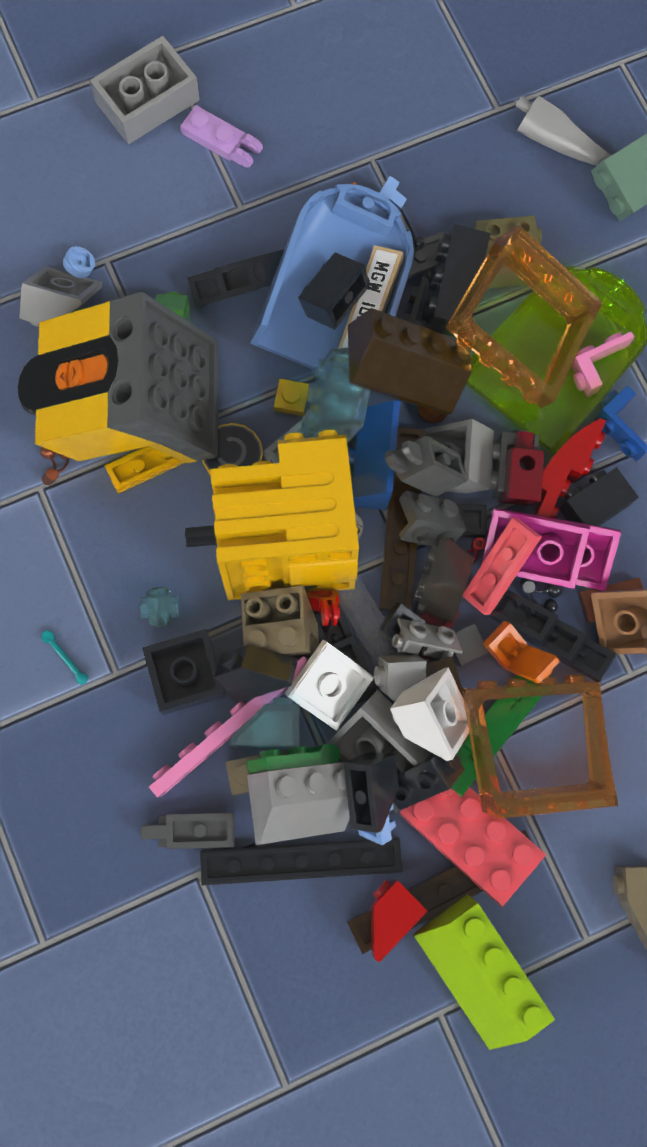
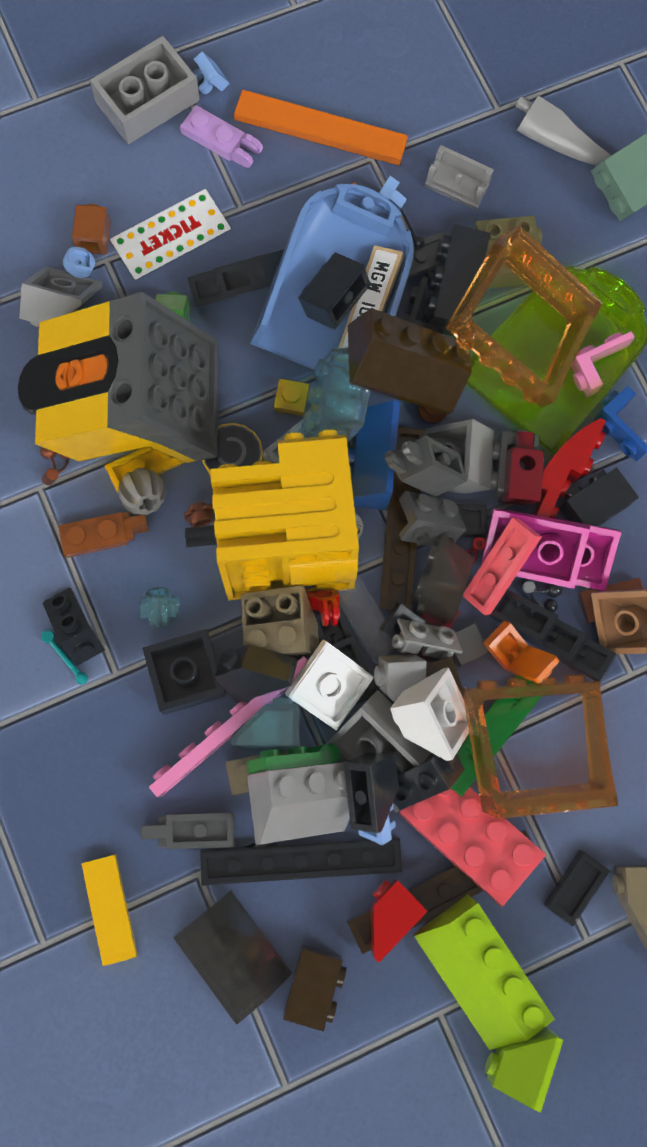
(72, 627): none -> black bracket
(91, 228): none -> dark orange brick
(100, 533): none -> dark orange hinge
(109, 910): none -> yellow tile
(142, 491): none -> light grey piece
(170, 234): none -> white sticker
(199, 514): none -> copper plate
(210, 72): none -> light blue tile
(233, 956): none -> clear smoke slope
(313, 988): none -> dark brown brick
(320, 127): none -> orange tile
(459, 177): none -> light grey hinge
(525, 1068): none -> lime slope
(576, 888): none -> black tile

